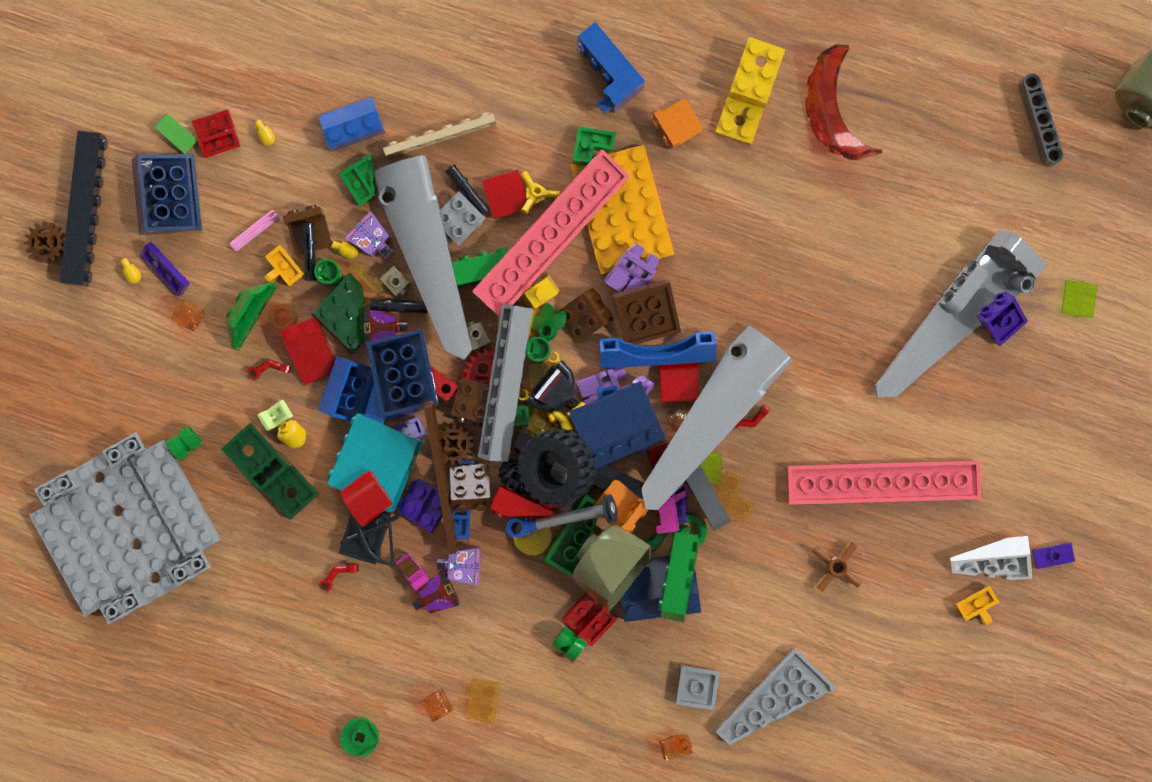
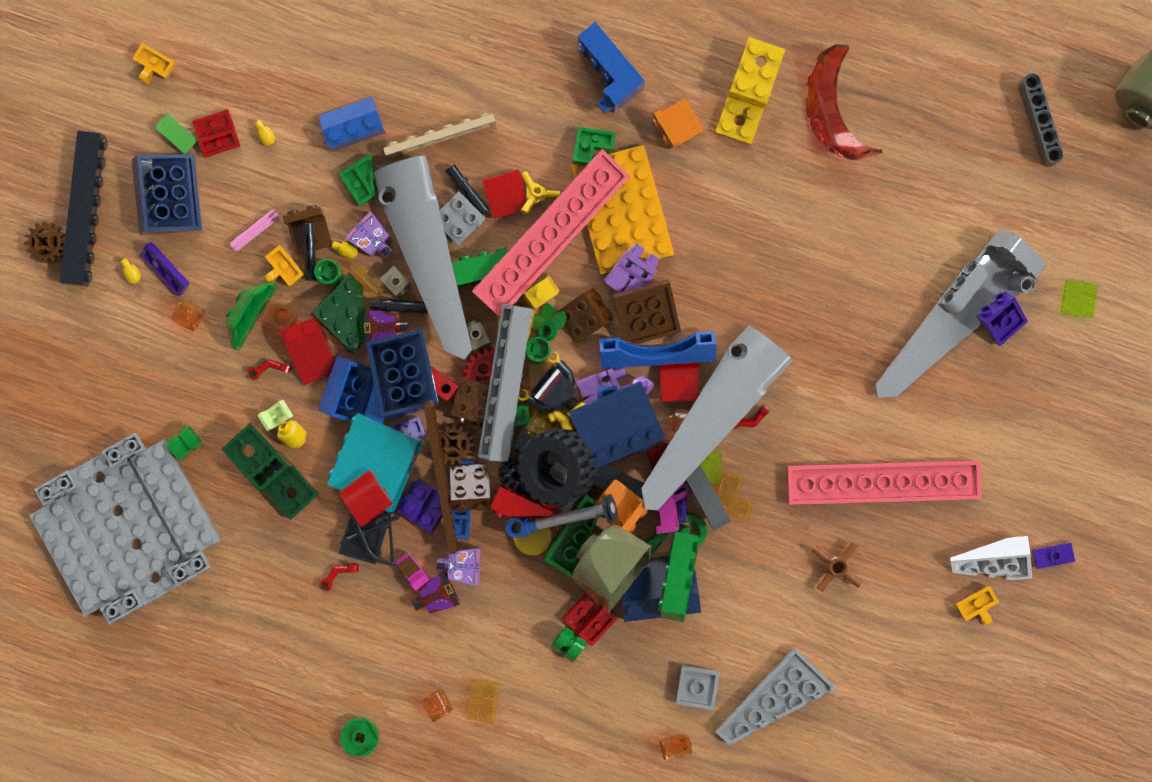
(153, 62): none -> light orange plate

